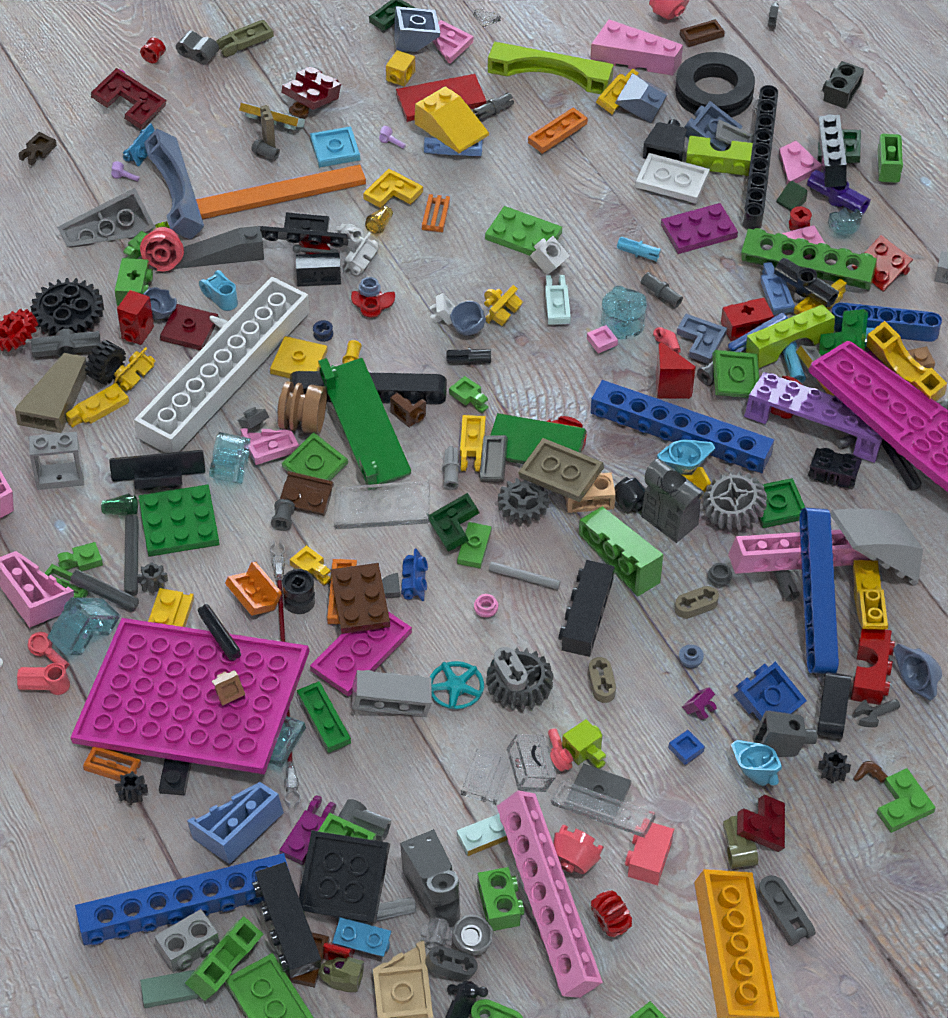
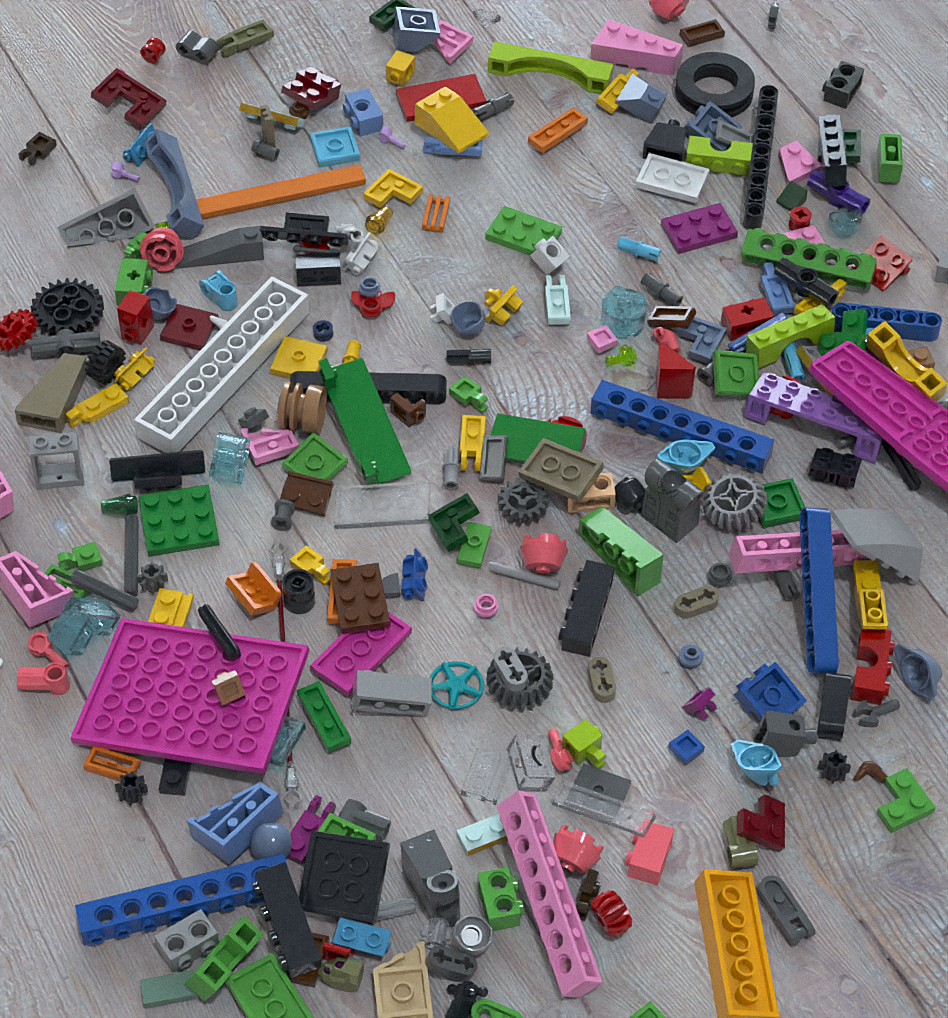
(270, 840): none -> sand blue hair
(363, 112): none -> medium blue brick
(543, 553): none -> coral cone
(590, 889): none -> dark brown plate
(626, 355): none -> clear neon green plate
(671, 316): none -> reddish brown tile

